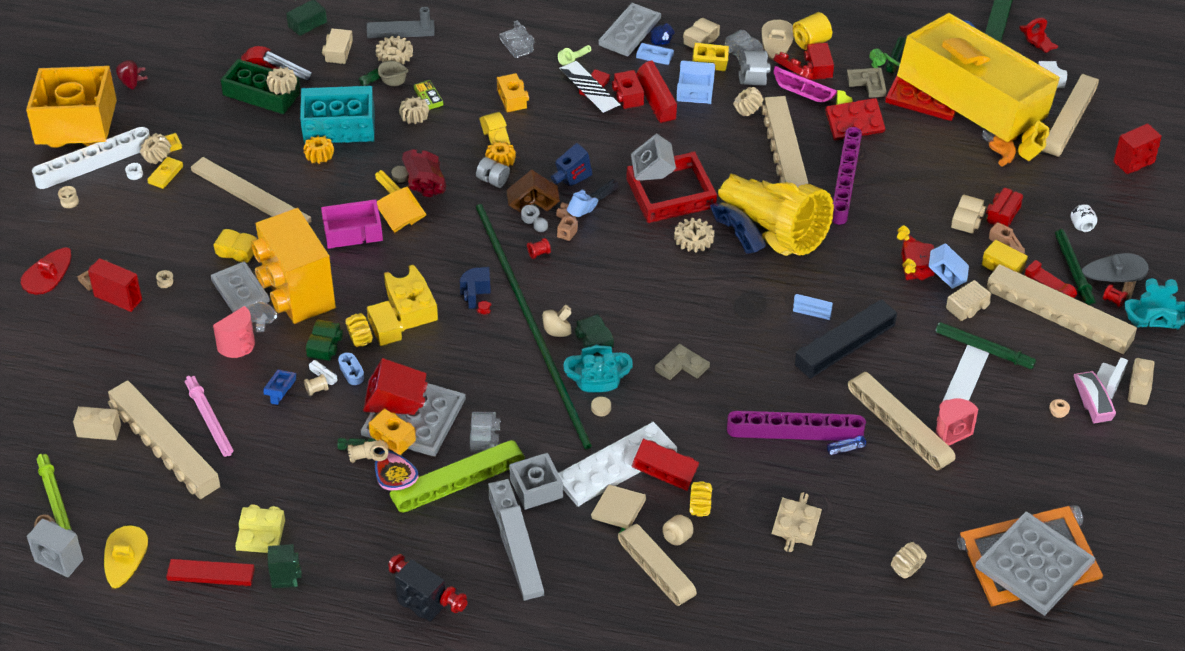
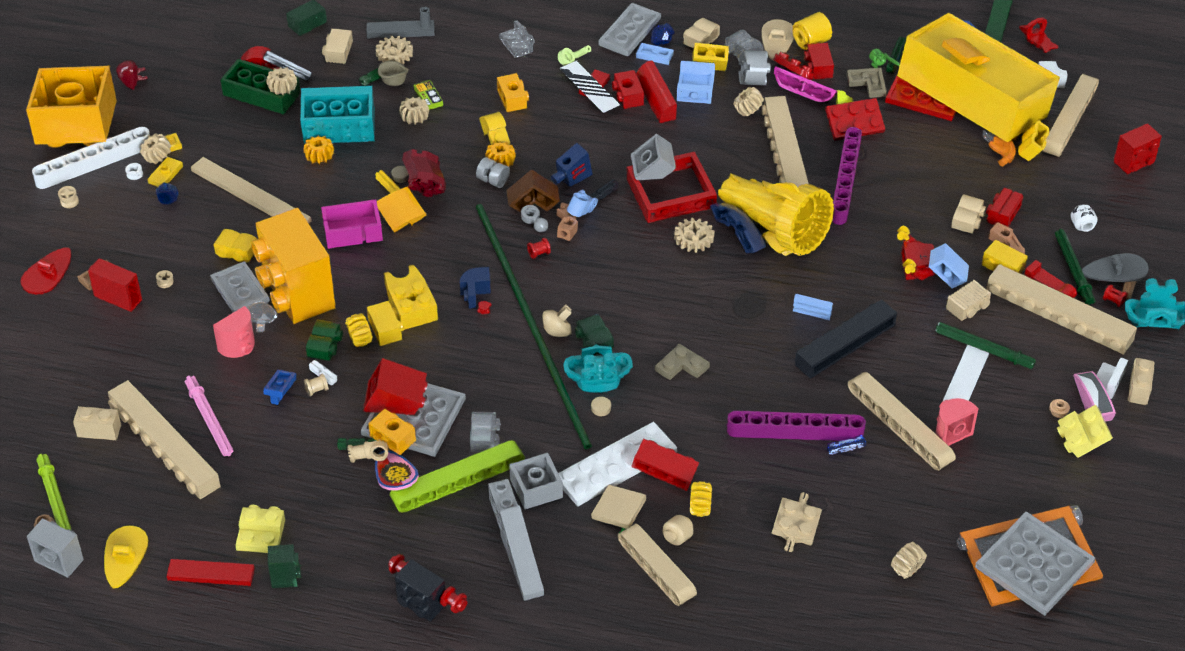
(166, 193): none -> clear blue rock
(347, 370): light blue beam -> none
(1084, 431): none -> light yellow plate

